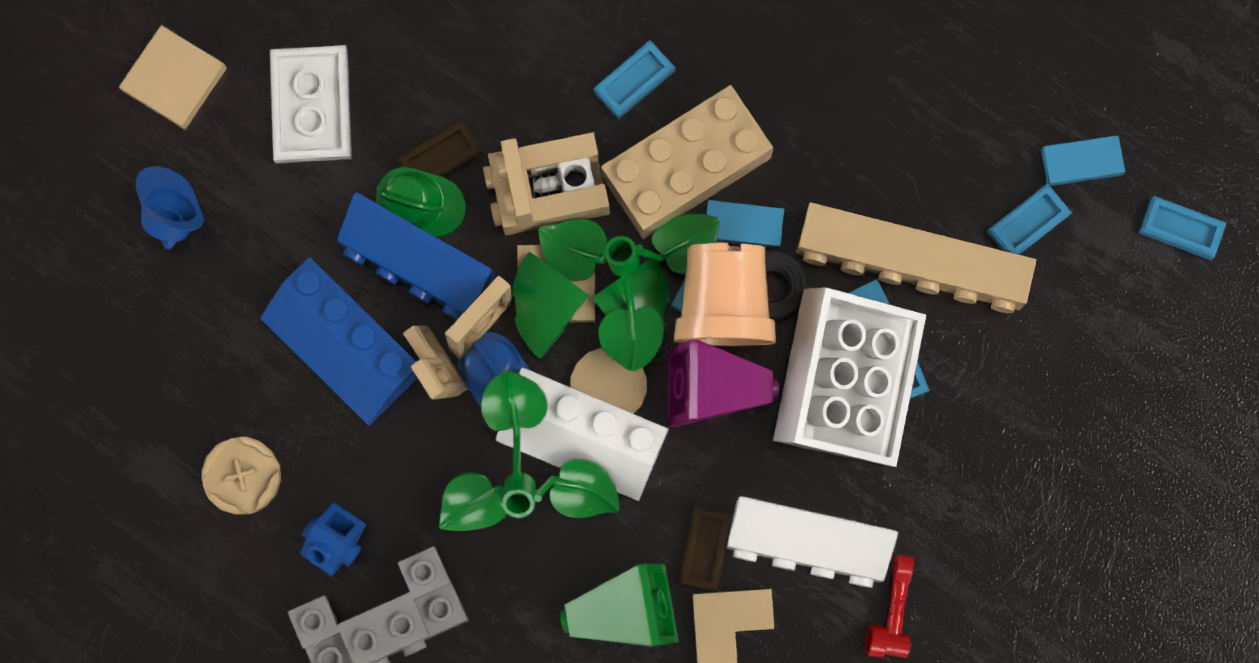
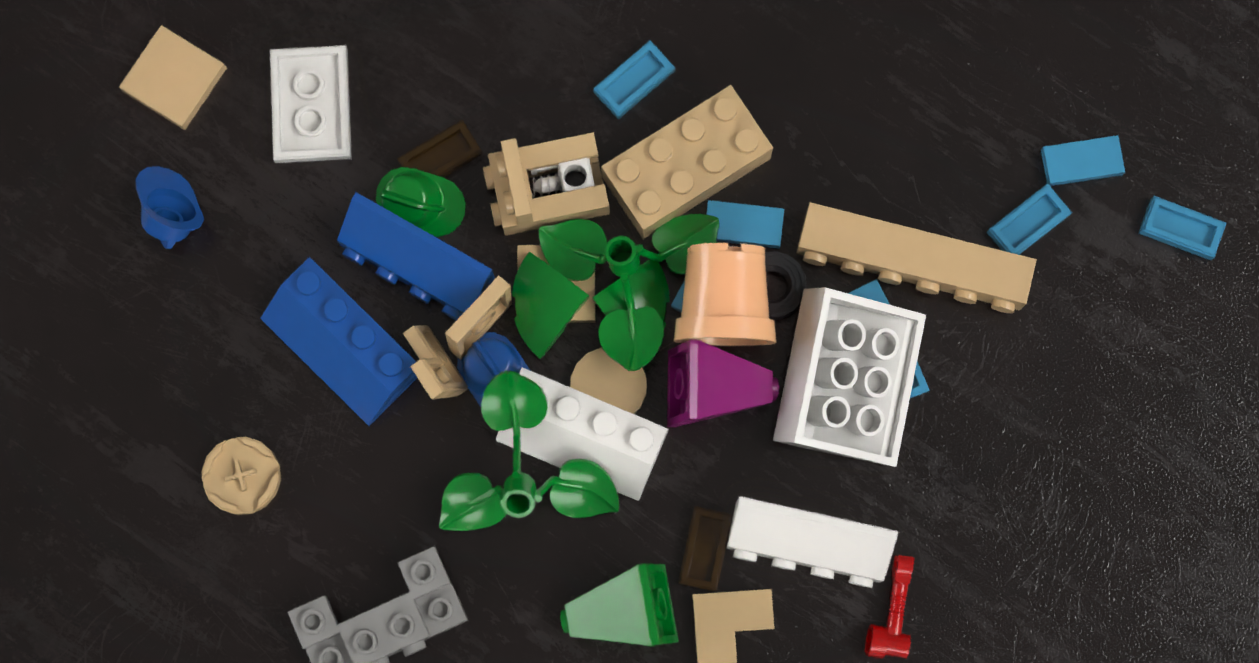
(332, 539): blue brick -> none

